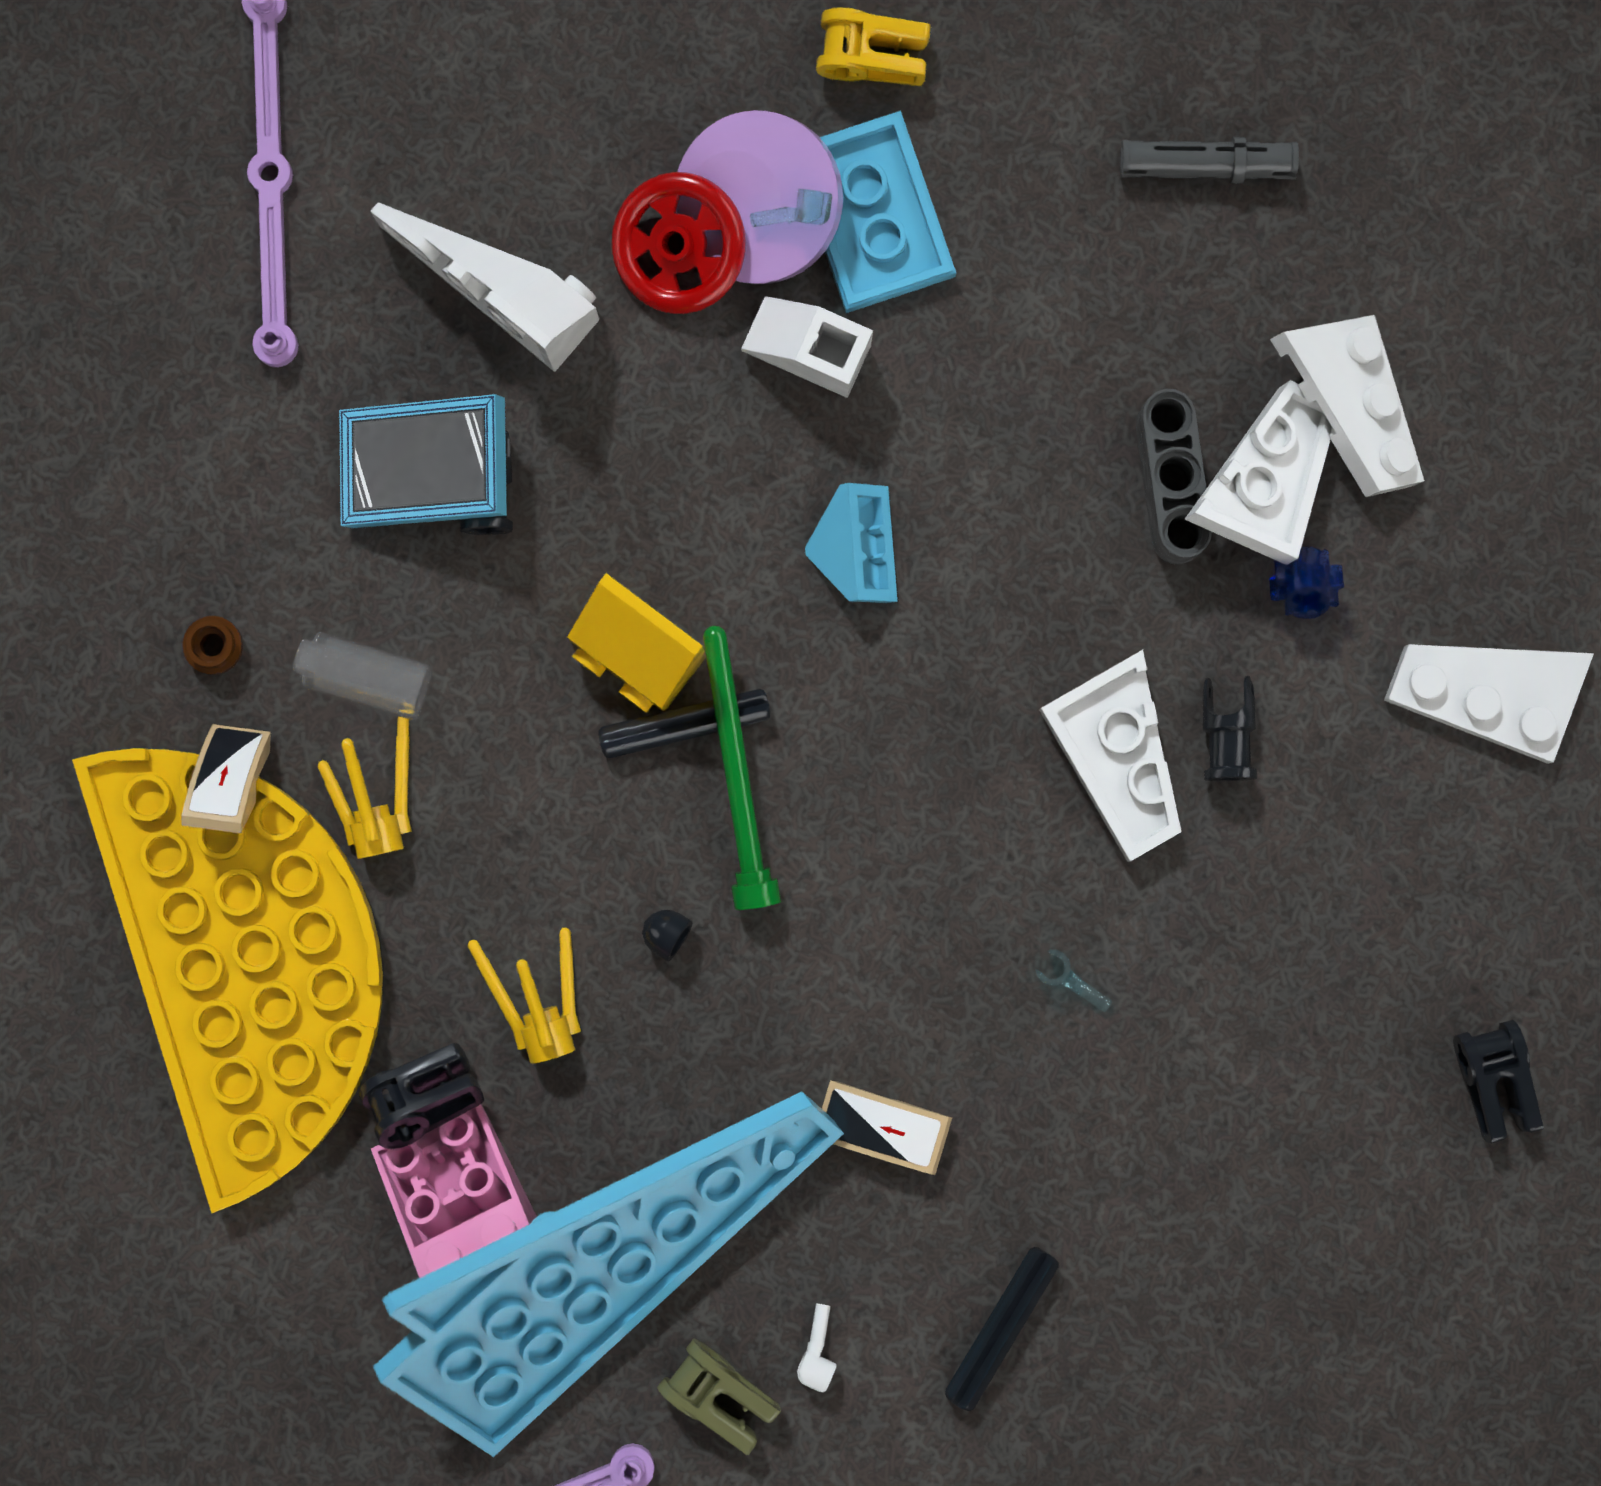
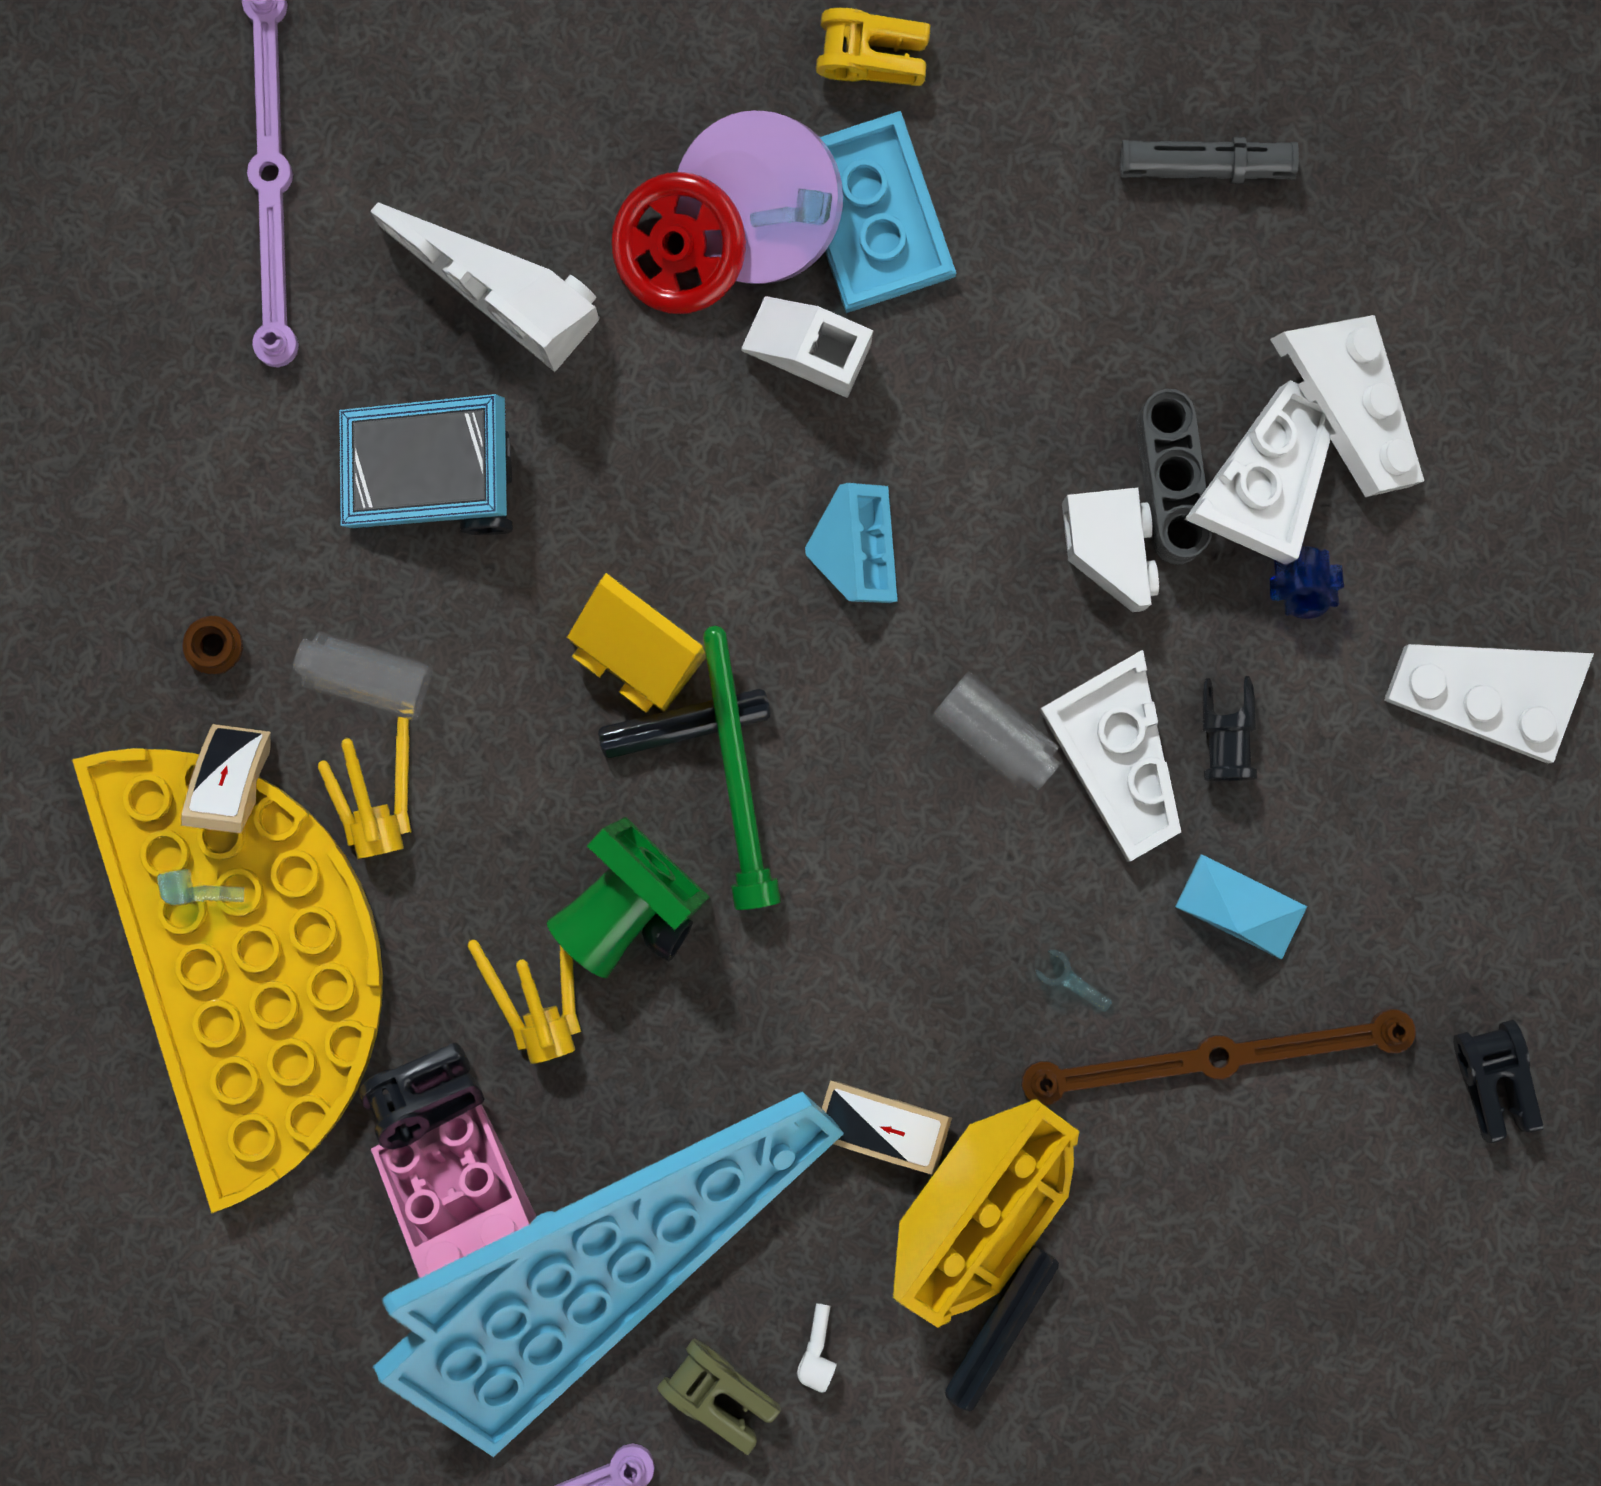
(177, 889): none -> clear light blue hand
(623, 900): none -> green plant
(983, 1211): none -> yellow wedge
(998, 733): none -> clear brick
(1108, 544): none -> white slope
(1241, 906): none -> medium azure slope
(1388, 1031): none -> reddish brown piece

